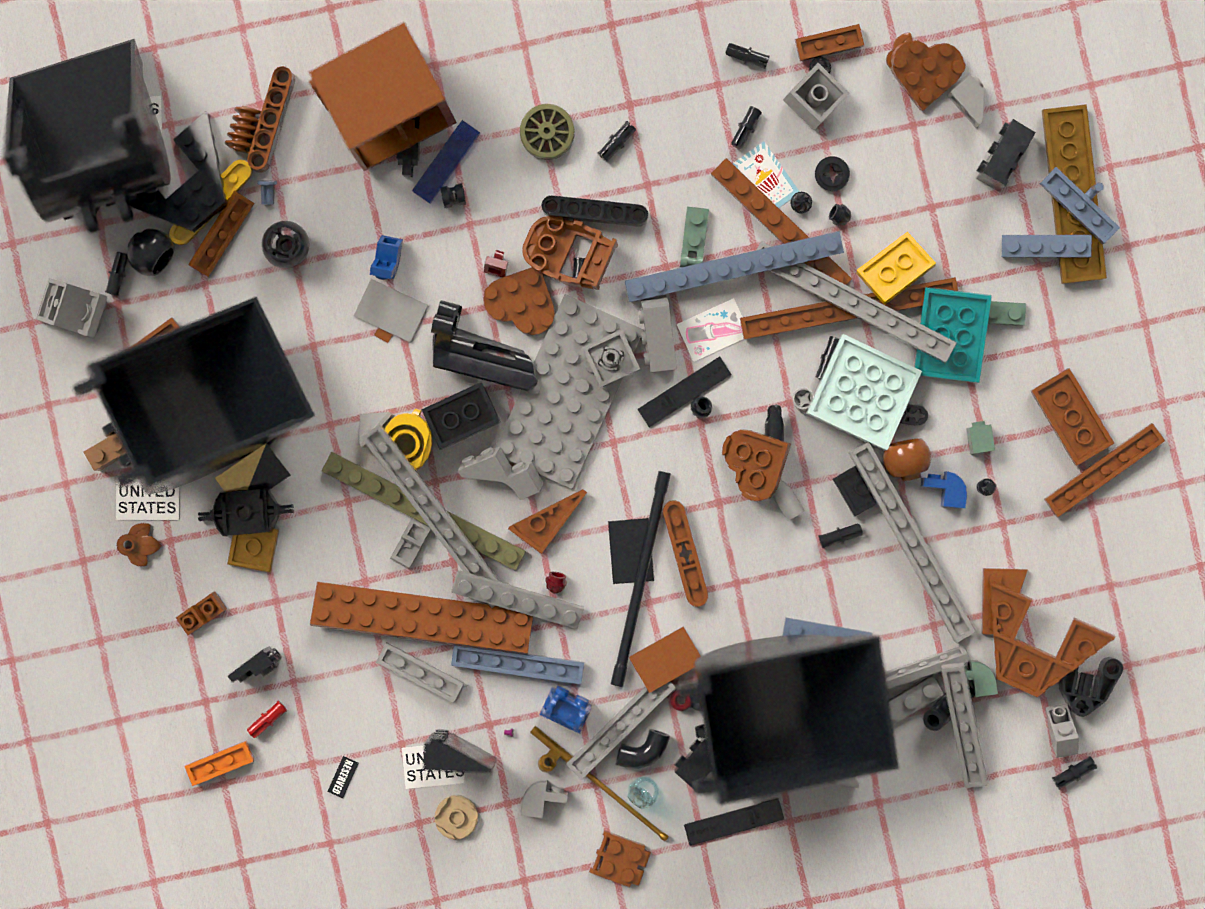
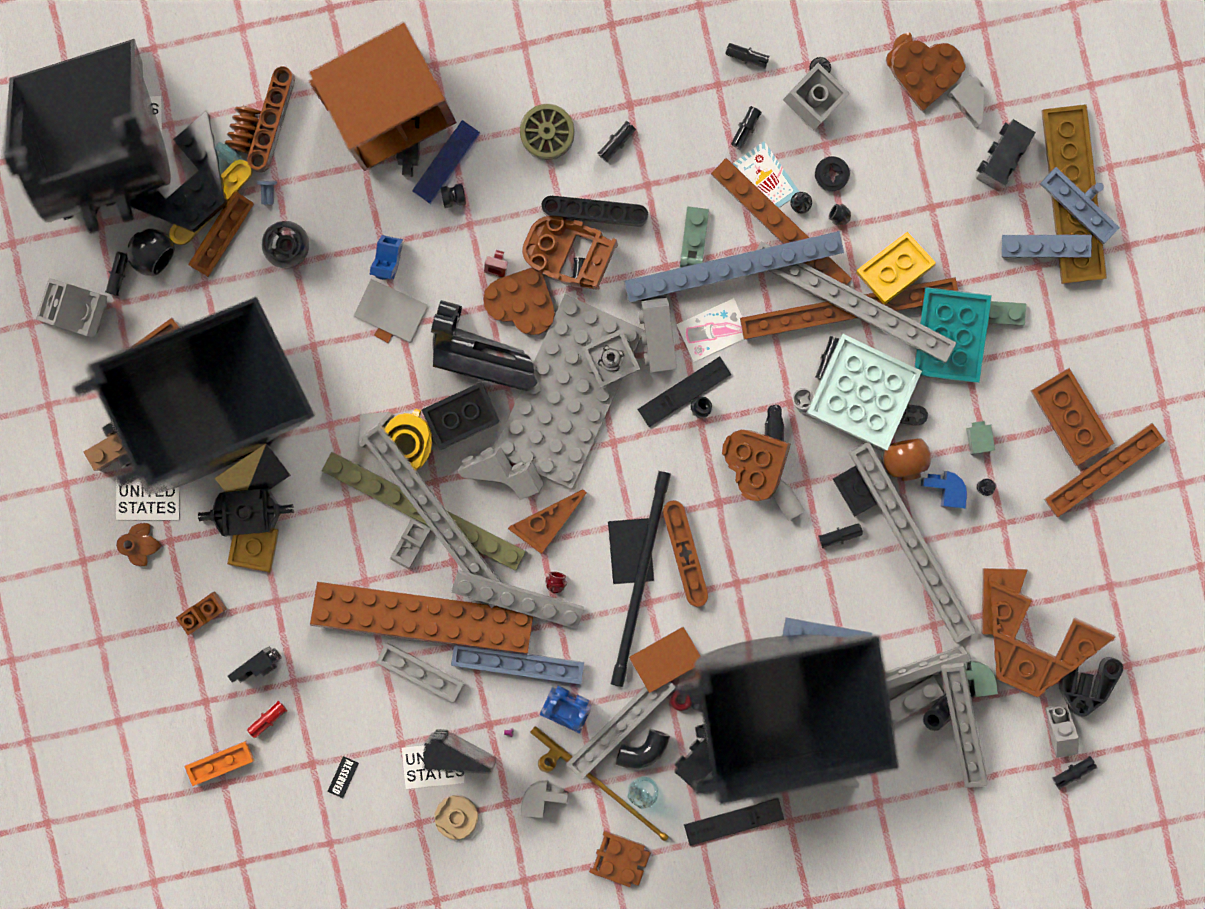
(227, 153): none -> clear light blue plate
(829, 42): dark orange plate -> none

